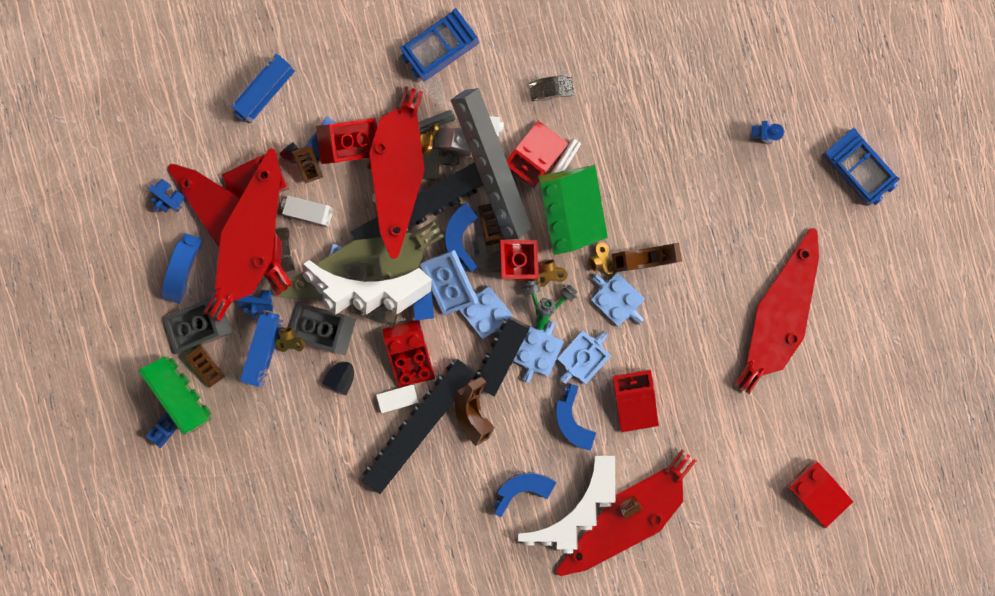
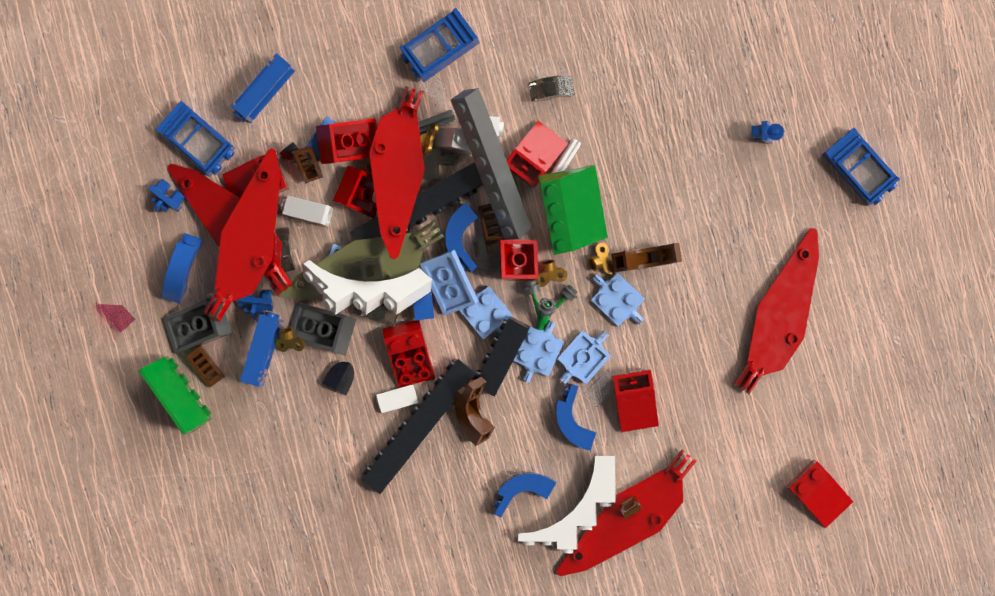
(118, 315): none -> clear pink tile
(162, 430): blue hips -> none
(196, 139): none -> blue door
(356, 191): none -> red slope
(599, 389): none -> clear tile

